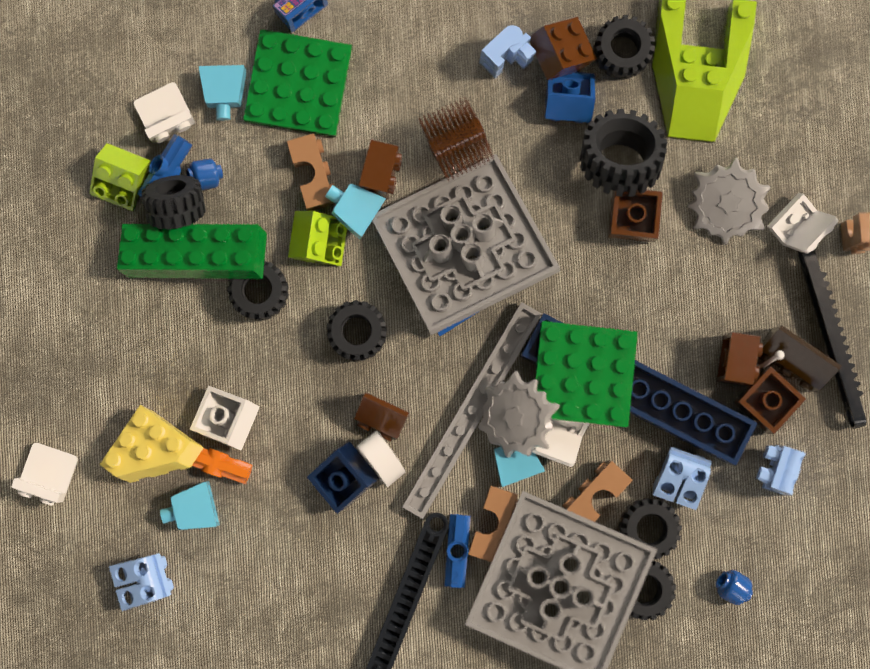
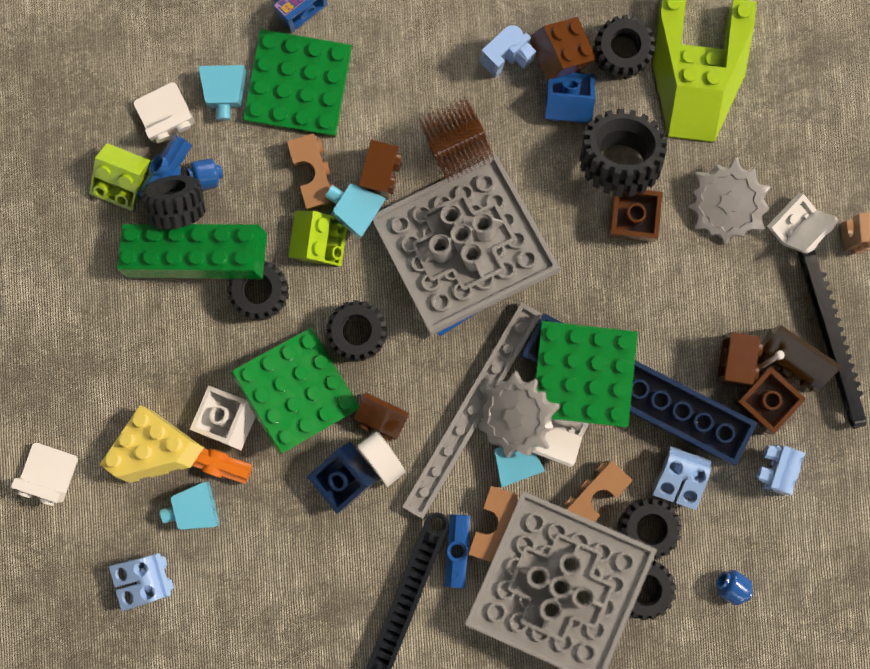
(295, 390): none -> green plate

